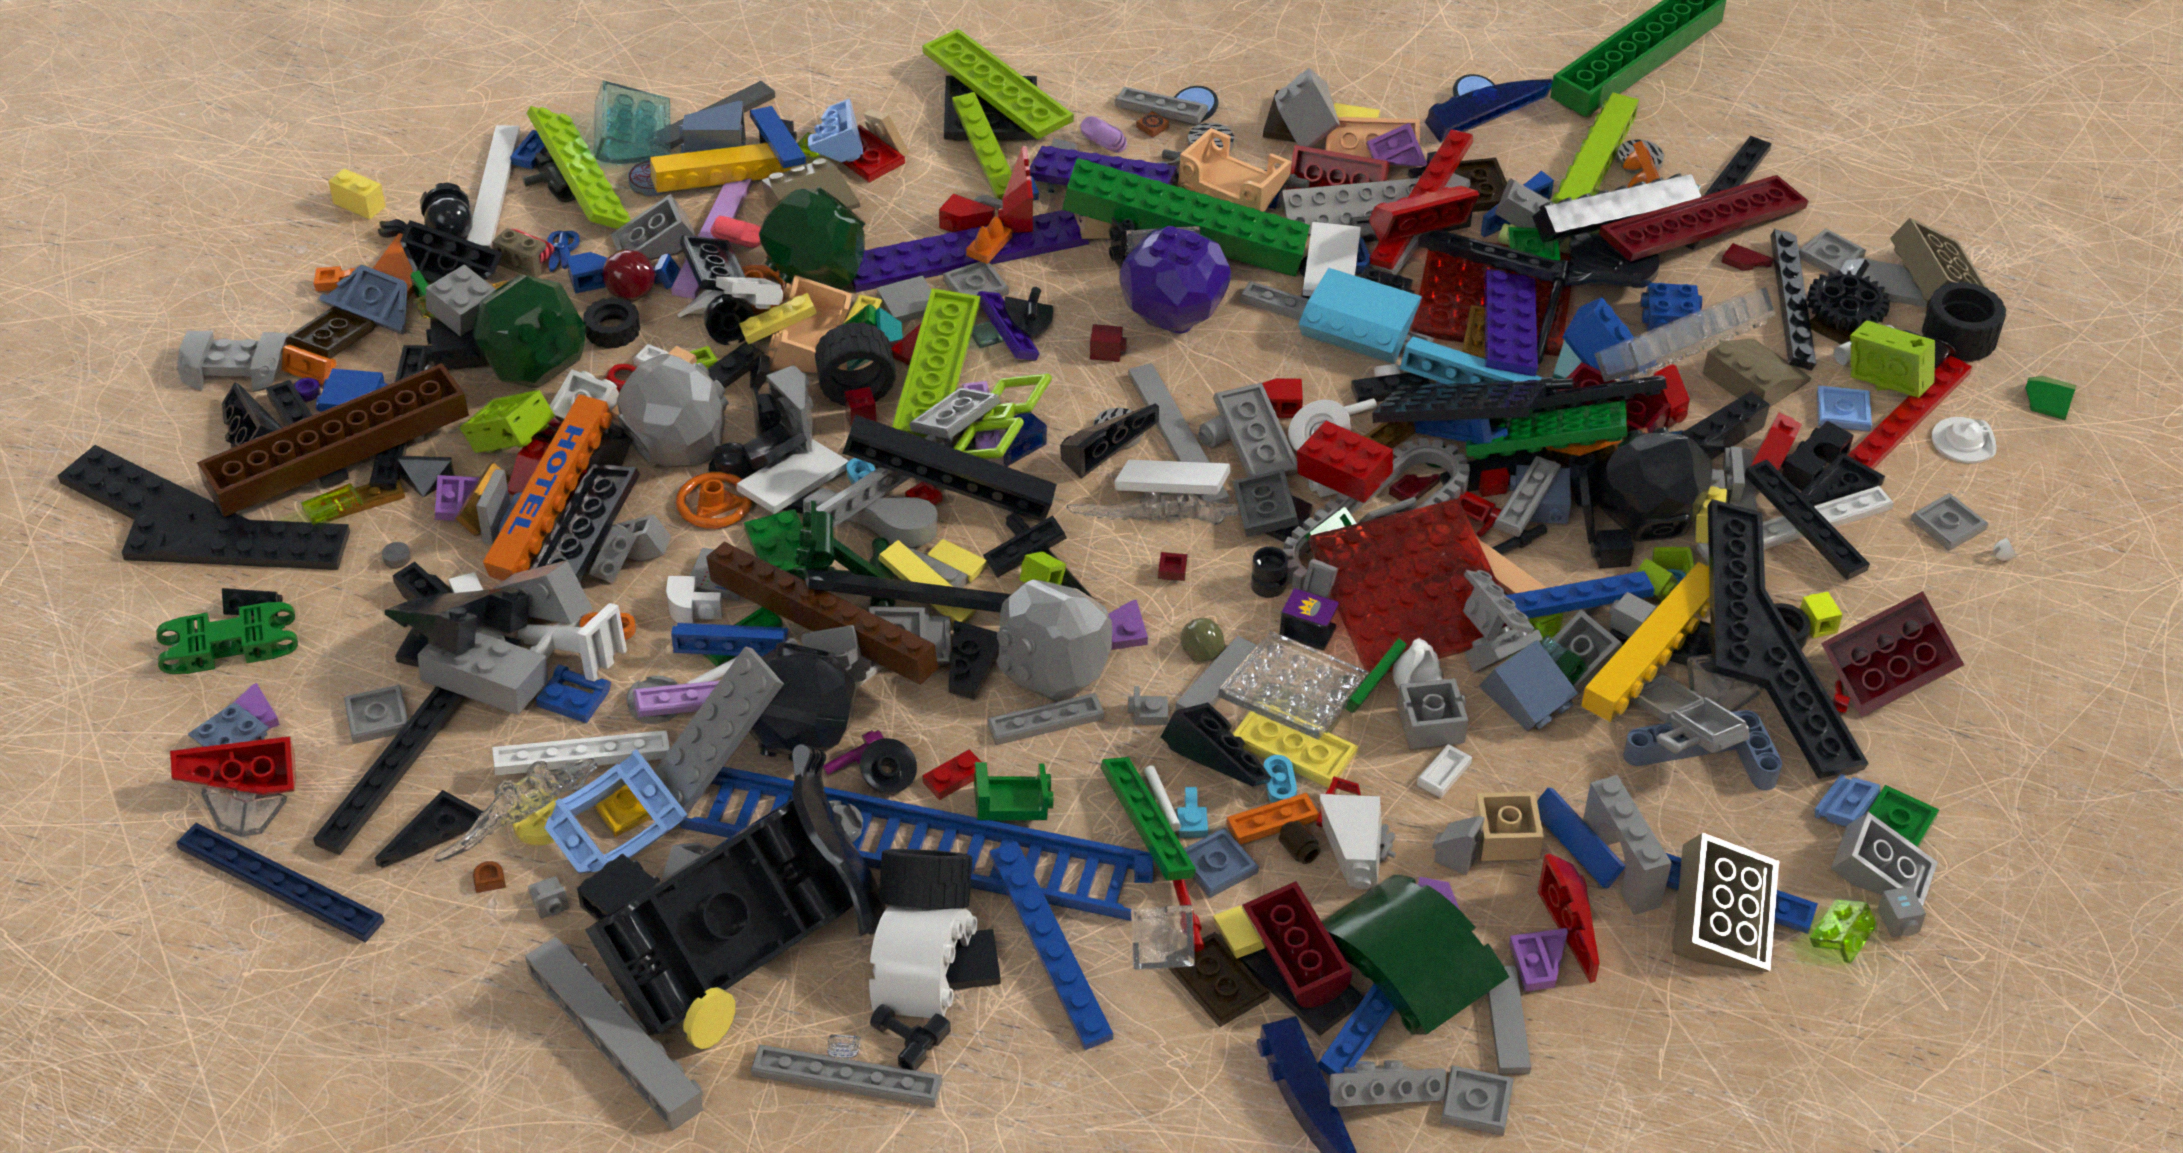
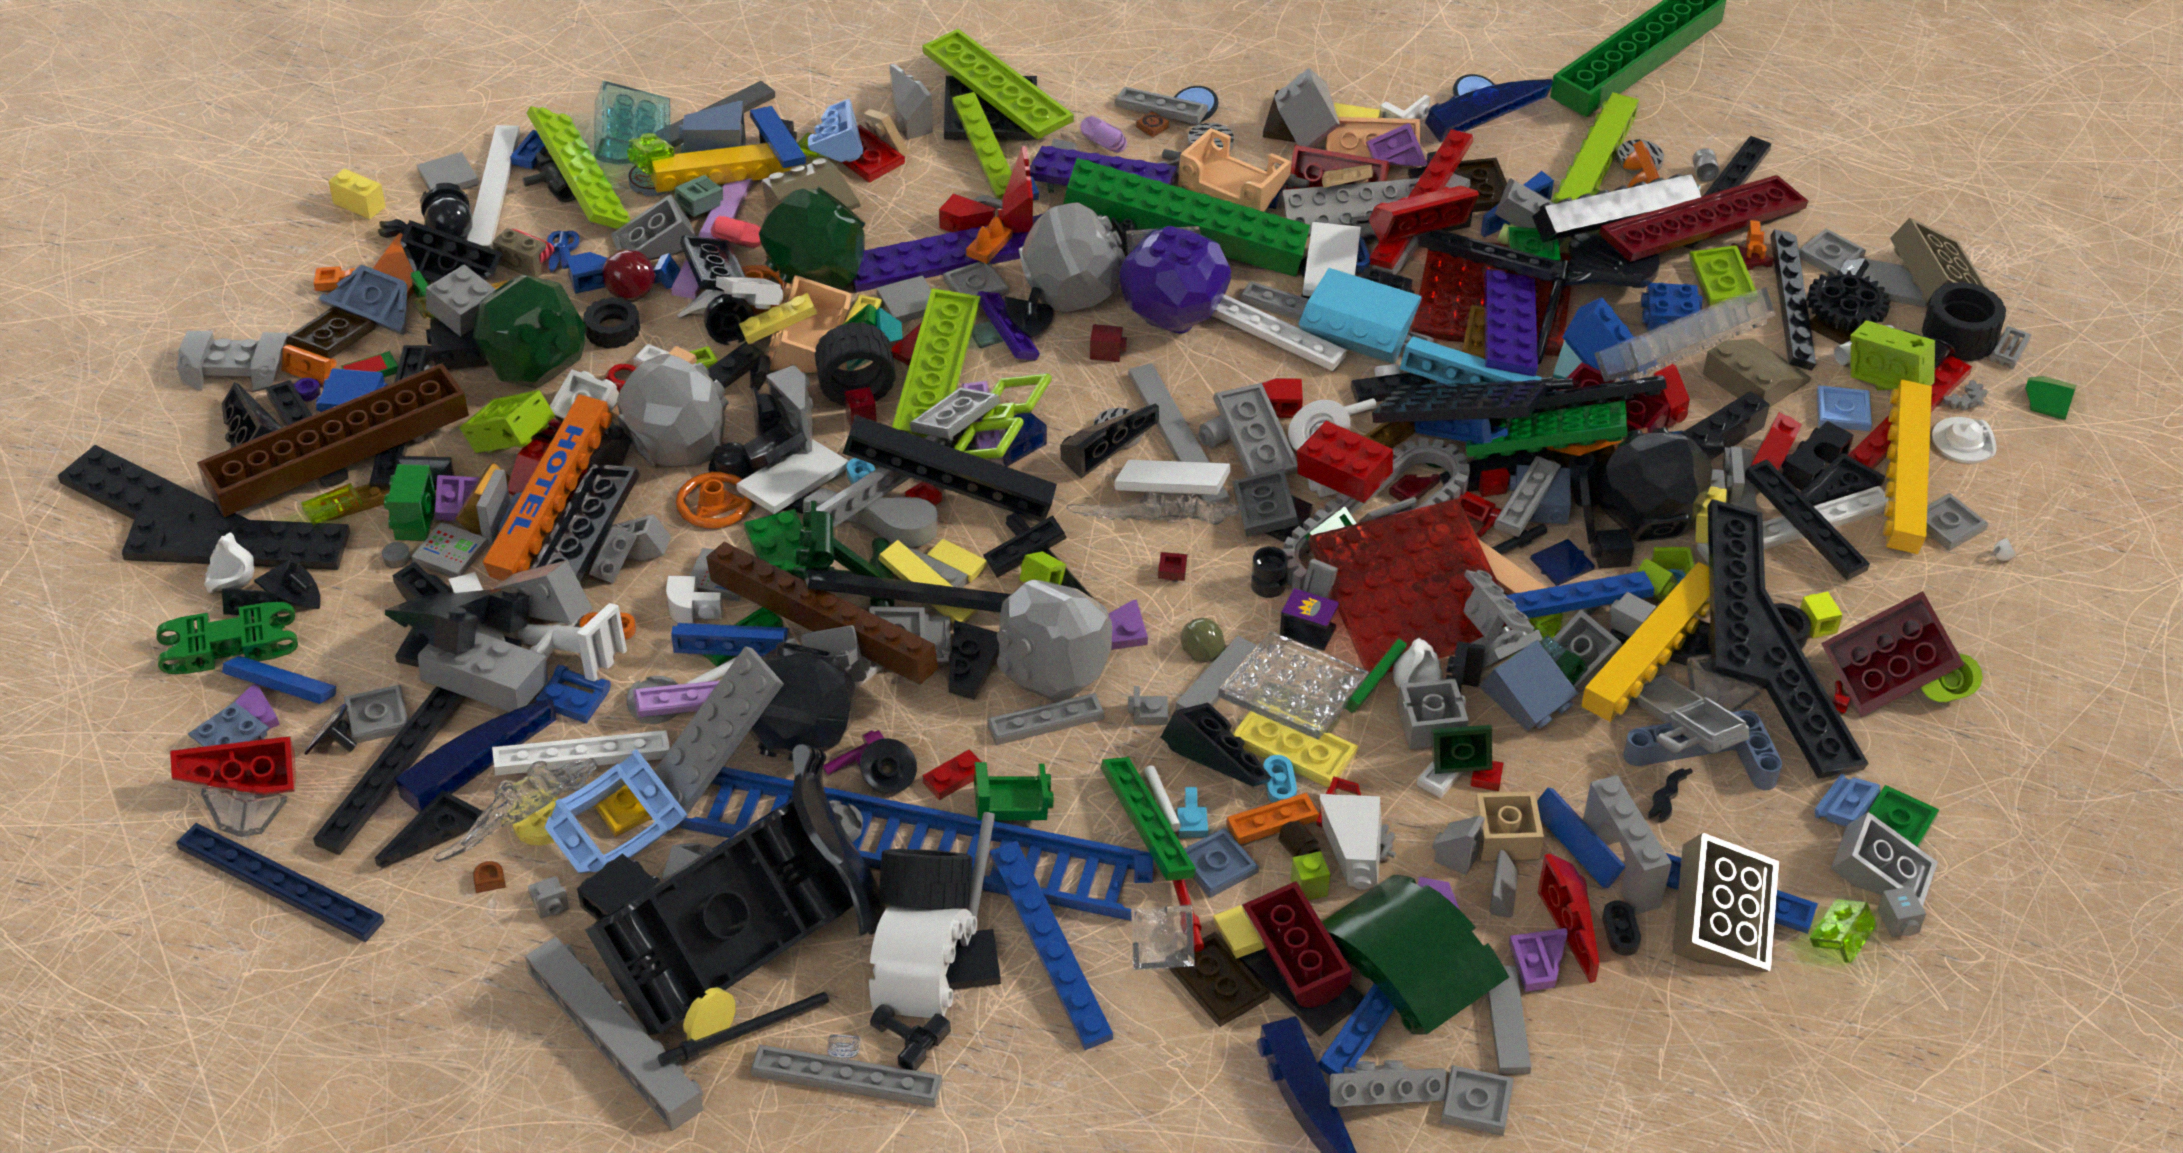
(229, 566): none -> white hair
(279, 679): none -> blue tile
(292, 584): none -> black shield
(337, 732): none -> black shield
(378, 363): none -> tile
(411, 502): none -> green brick
(448, 169): none -> light grey tile
(449, 550): none -> light grey tile
(470, 753): none -> clear blue slope
(647, 149): none -> clear neon green bracket
(691, 1048): none -> black bar
(698, 195): none -> sand green piece
(911, 104): none -> light grey wedge
(980, 862): none -> light grey bar
(1072, 257): none -> light grey rock
(1279, 333): none -> white plate
(1311, 875): none -> lime brick
(1341, 176): none -> tan wing
(1418, 110): none -> white bracket
(1462, 749): none -> dark green slope
(1466, 664): none -> black bracket
(1488, 778): none -> red plate
(1504, 886): none -> light grey slope
(1562, 562): none -> clear blue piece
(1623, 930): none -> black plate
(1663, 796): none -> black hair
(1705, 164): none -> light grey wheel
(1721, 273): none -> lime tile
(1755, 240): none -> orange plate
(1908, 467): none -> yellow brick
(1956, 684): none -> lime piece
(1973, 398): none -> light grey animal
(2005, 358): none -> light grey tile

